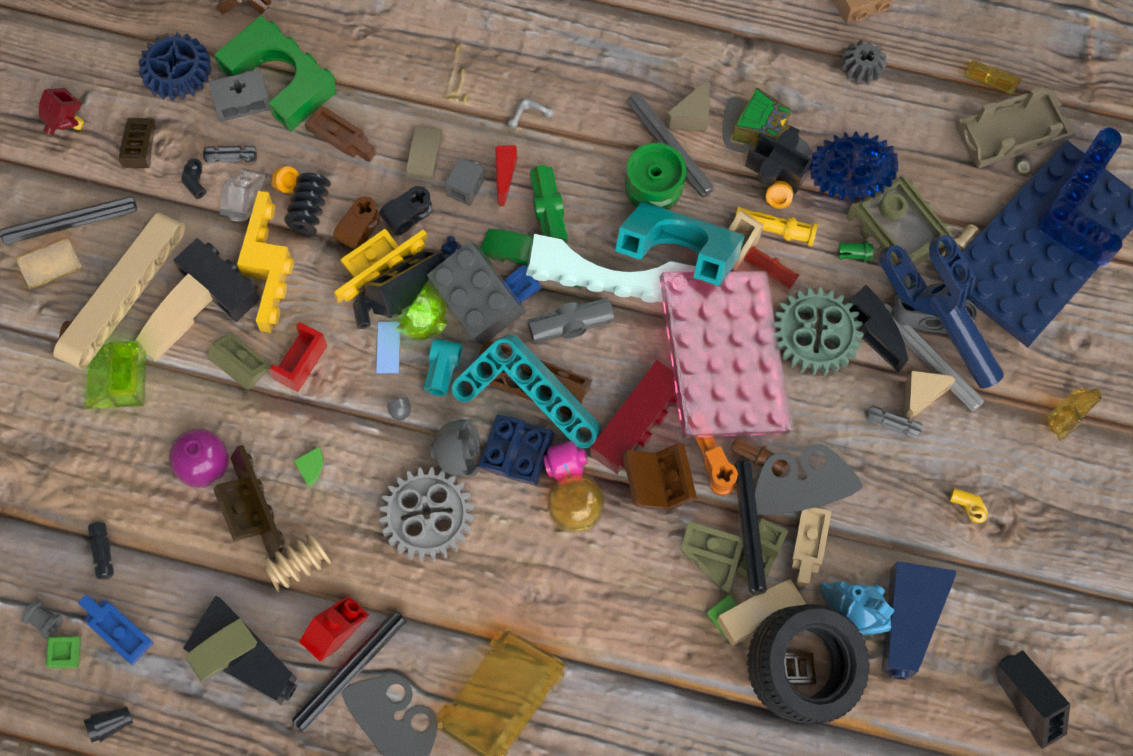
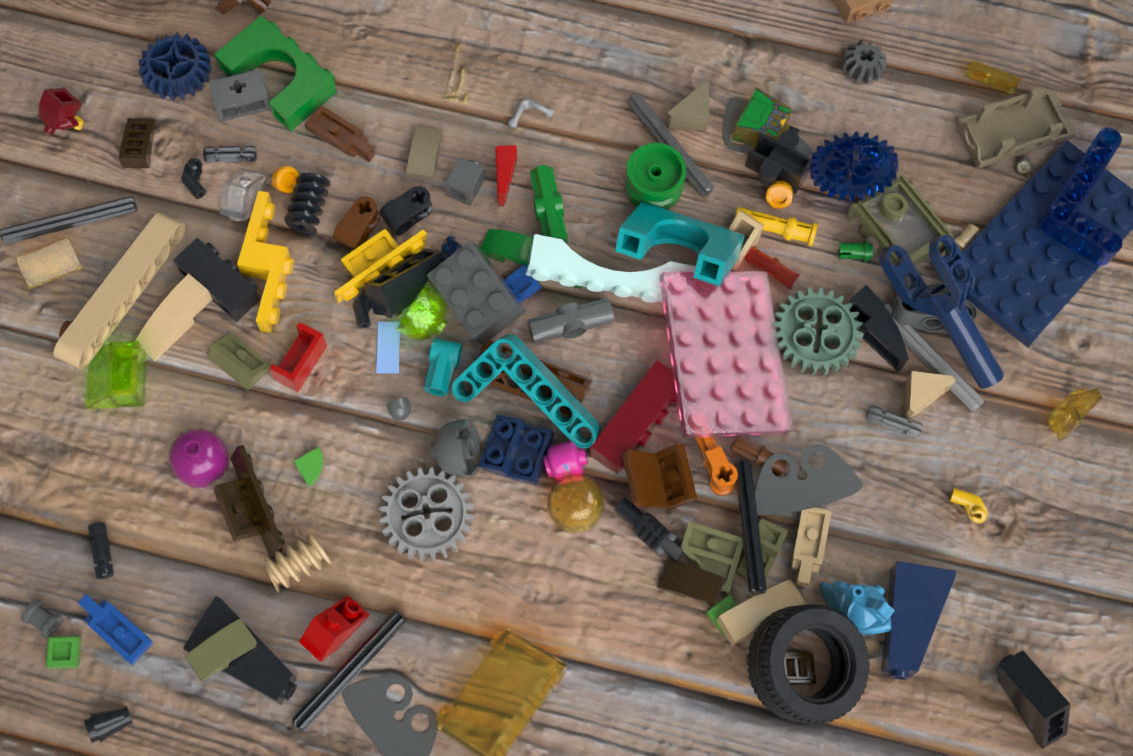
(649, 530): none -> black hinge
(690, 582): none -> dark brown slope

